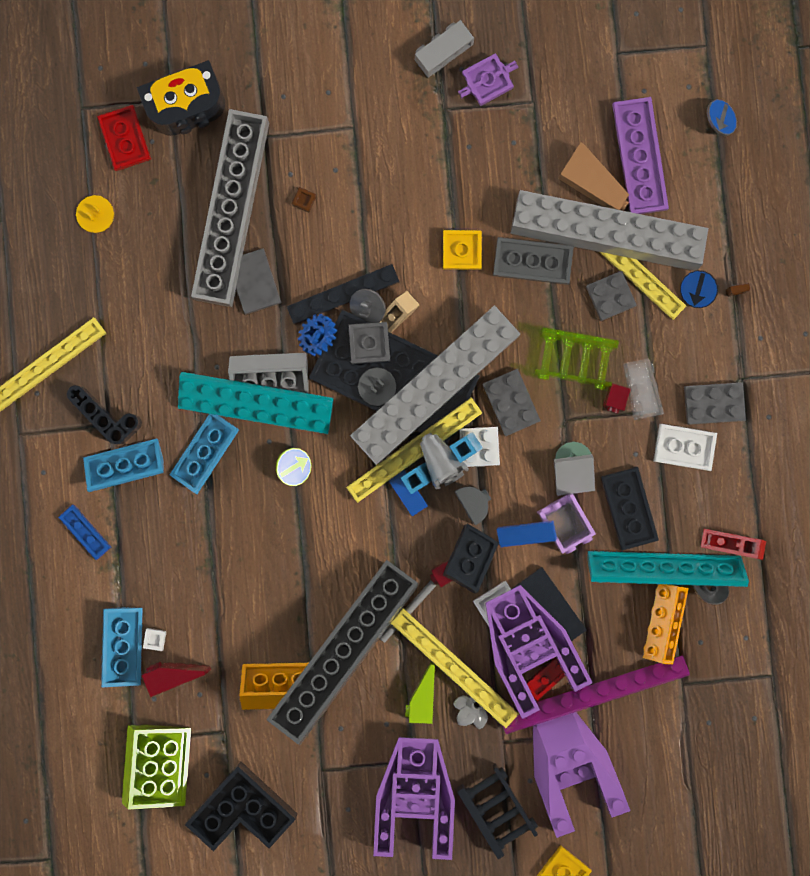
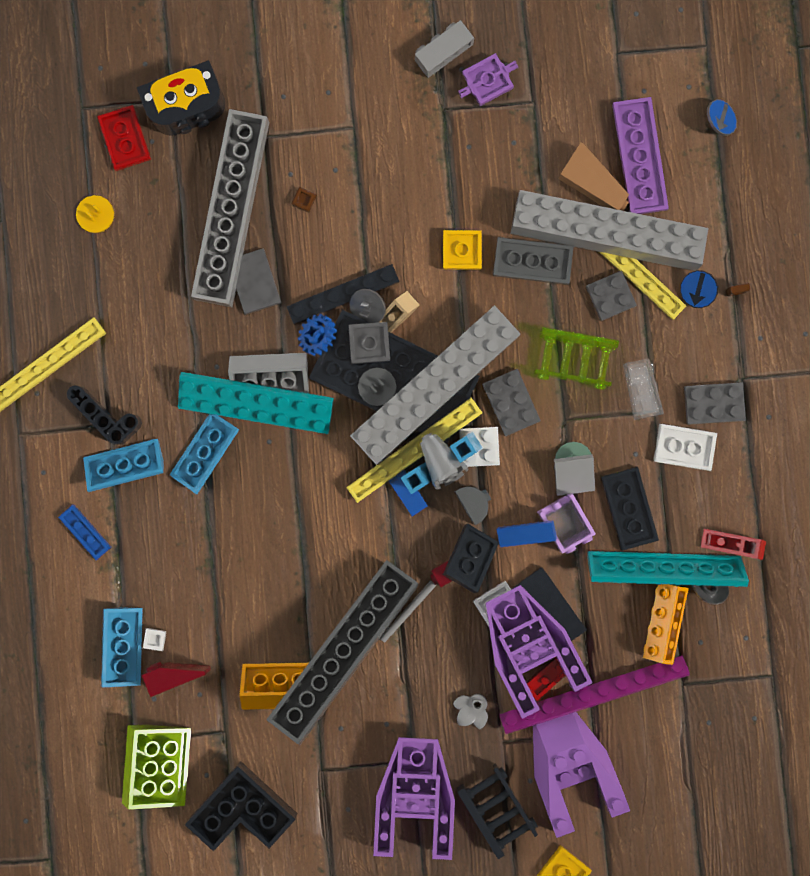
(293, 466): piece -> none
(421, 702): lime slope -> none
(454, 668): light yellow tile -> none
(616, 398): dark red brick -> none

